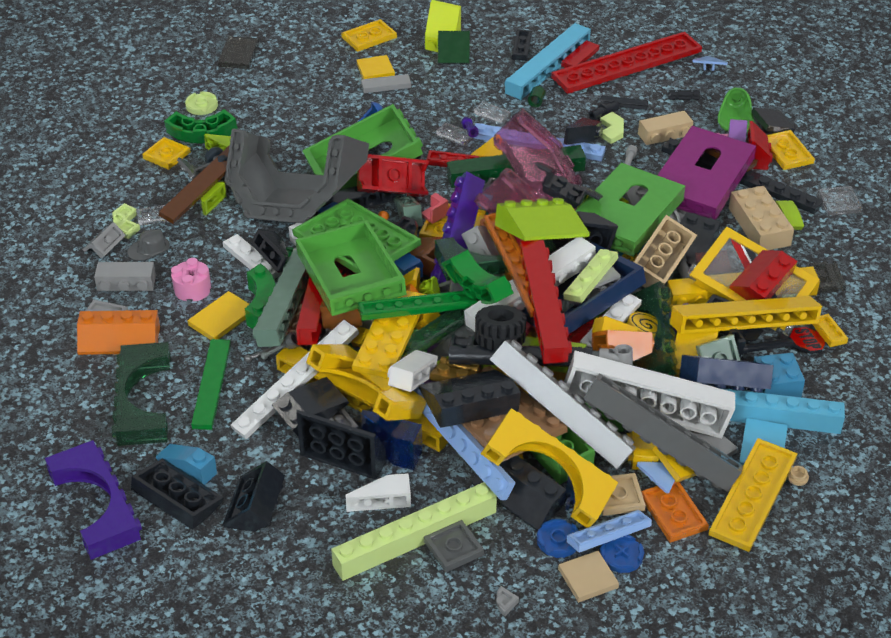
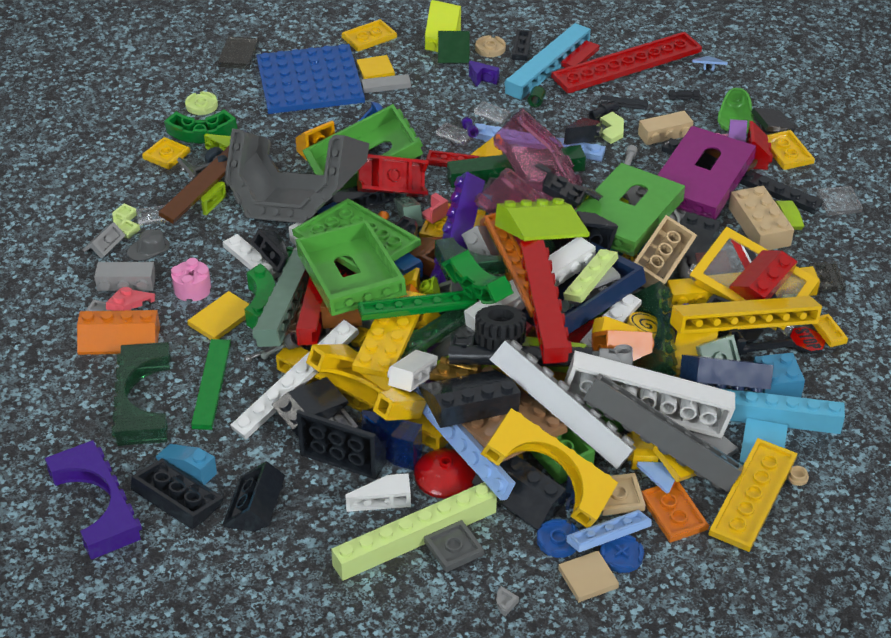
(128, 299): none -> coral wing
(309, 78): none -> blue plate
(314, 136): none -> light orange slope
(443, 473): none -> red dish
(482, 72): none -> dark purple slope
(490, 46): none -> tan tile

